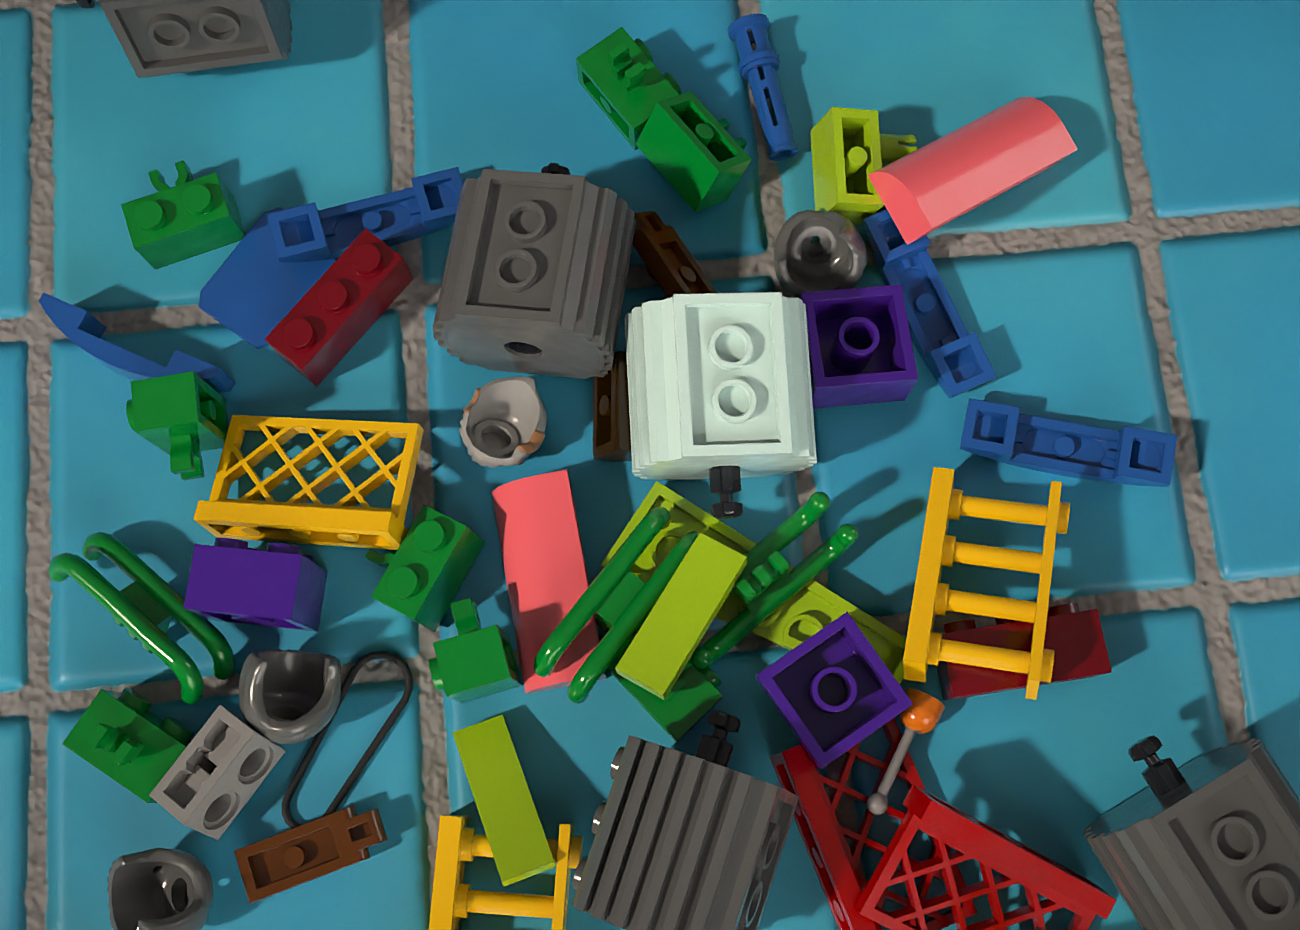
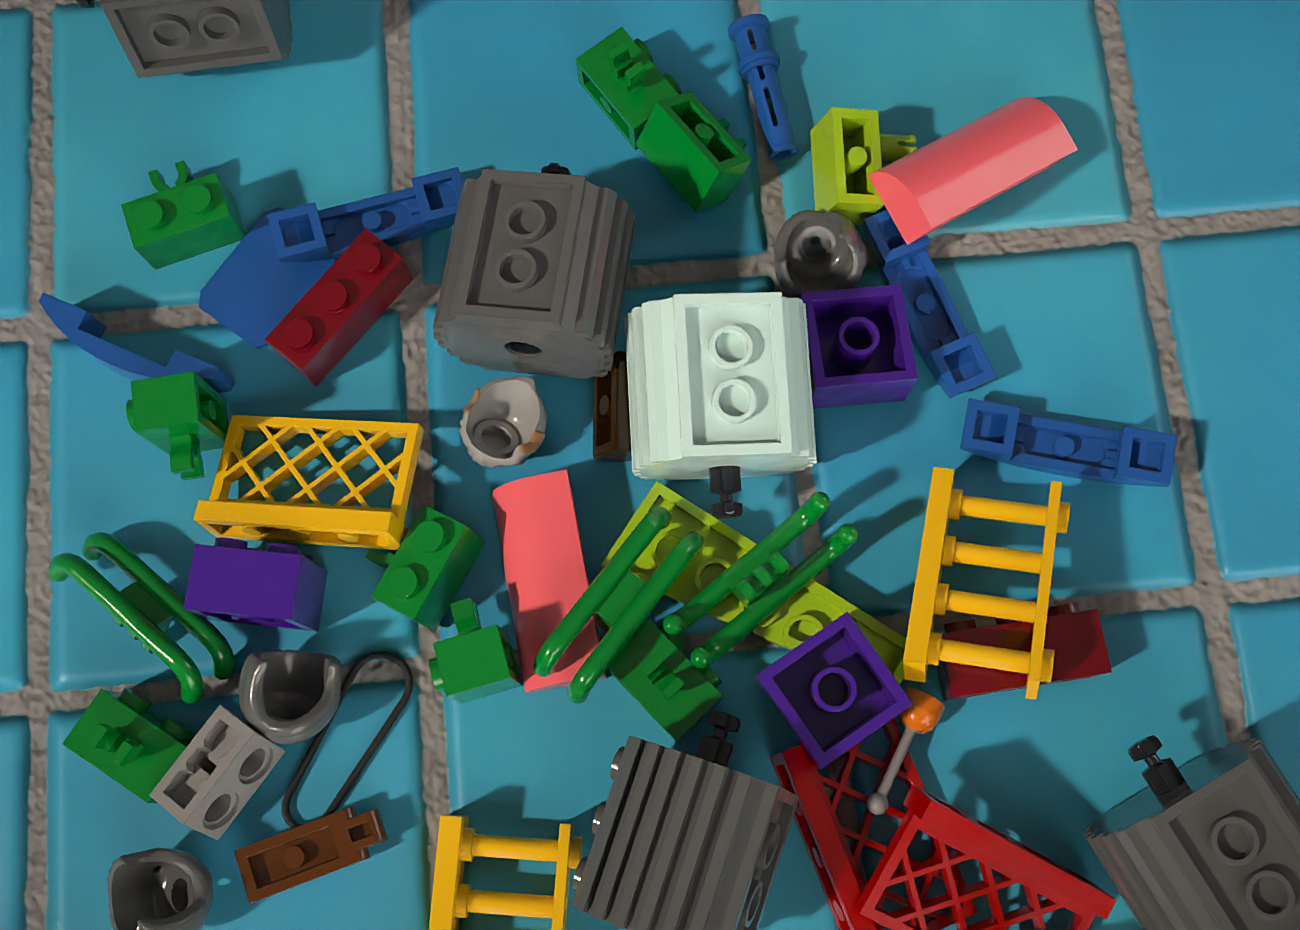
(503, 800): lime tile -> none
(668, 257): reddish brown hinge -> none
(681, 616): lime tile -> none

